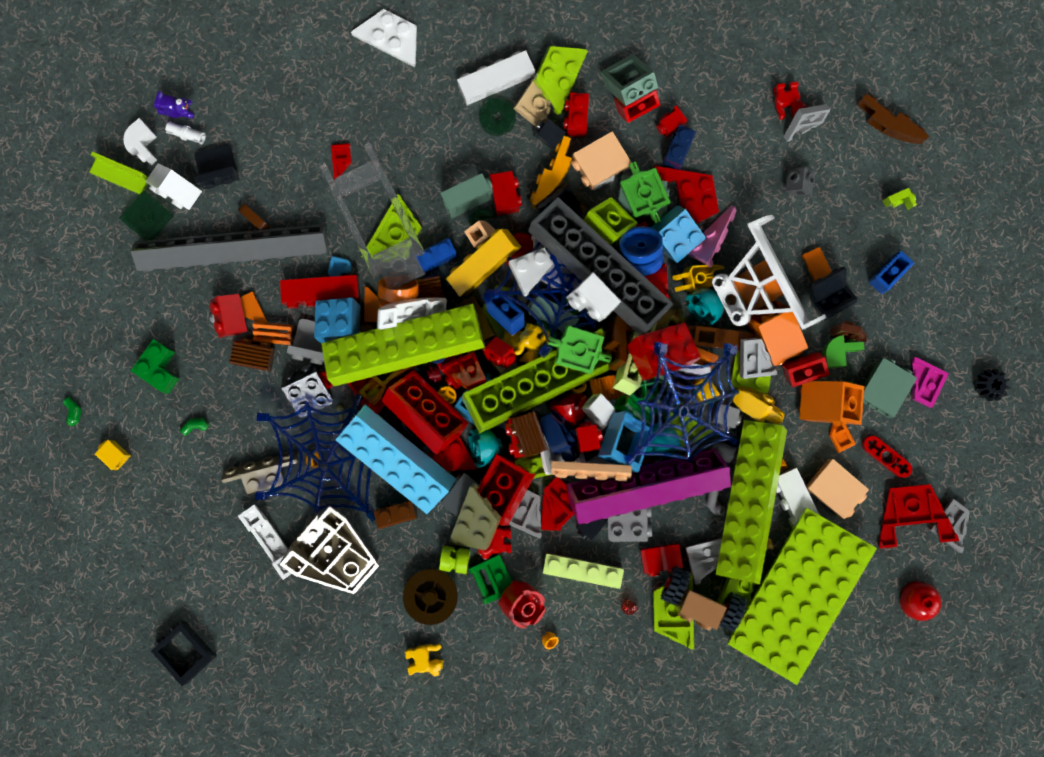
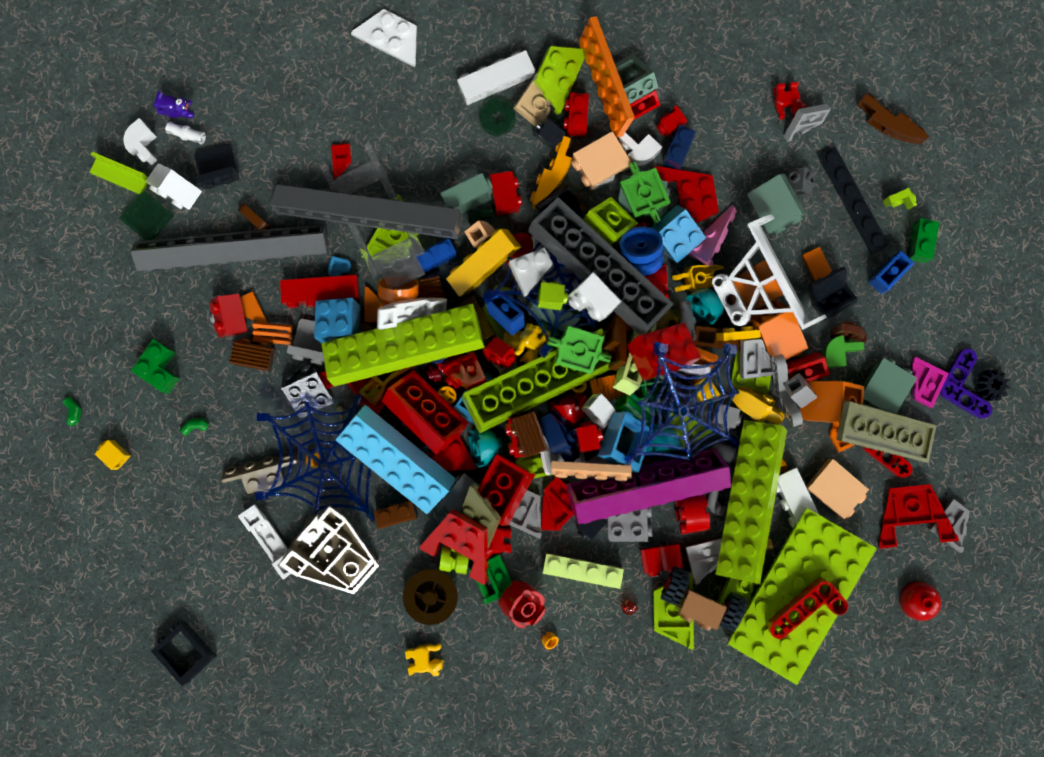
(367, 211): none -> dark grey brick
(464, 537): none -> red wing
(552, 296): none -> lime brick
(606, 77): none -> orange plate
(642, 152): none -> white brick
(687, 317): none -> clear pin
(692, 514): none -> red brick
(745, 333): none -> yellow plate
(777, 199): none -> sand green brick
(788, 405): none -> light grey beam
(800, 390): none -> light grey brick
(804, 612): none -> red beam
(853, 200): none -> black plate
(886, 432): none -> olive plate
(923, 240): none -> green brick
(956, 386): none -> dark purple beam

